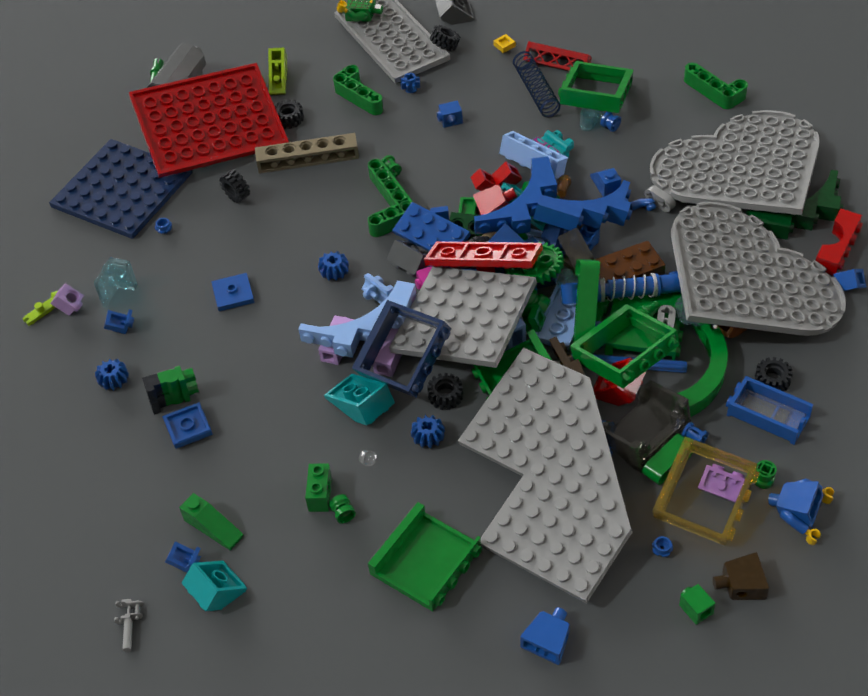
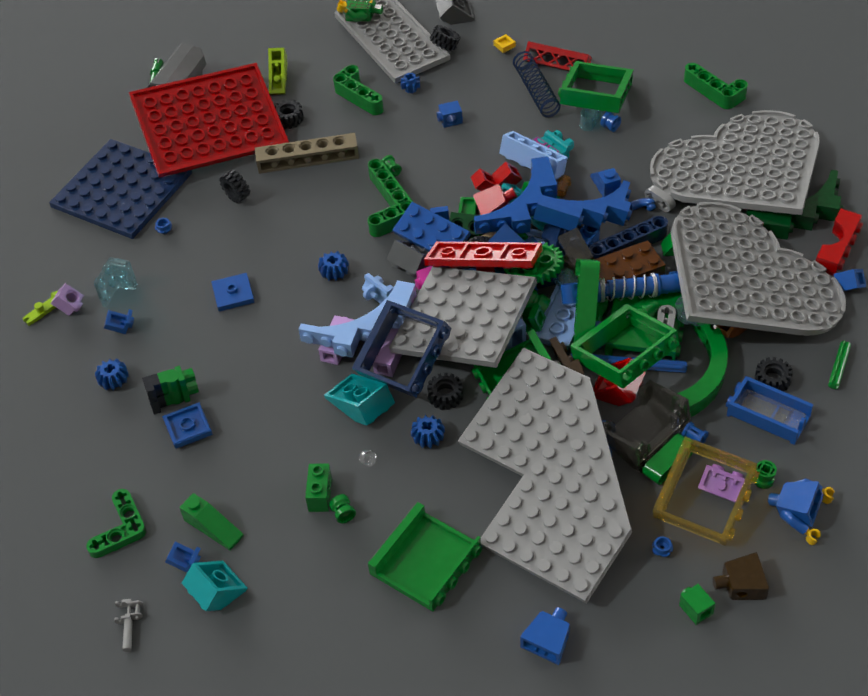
(125, 529): none -> green beam
(651, 230): none -> dark blue beam
(667, 247): none -> green slope
(839, 365): none -> green axle

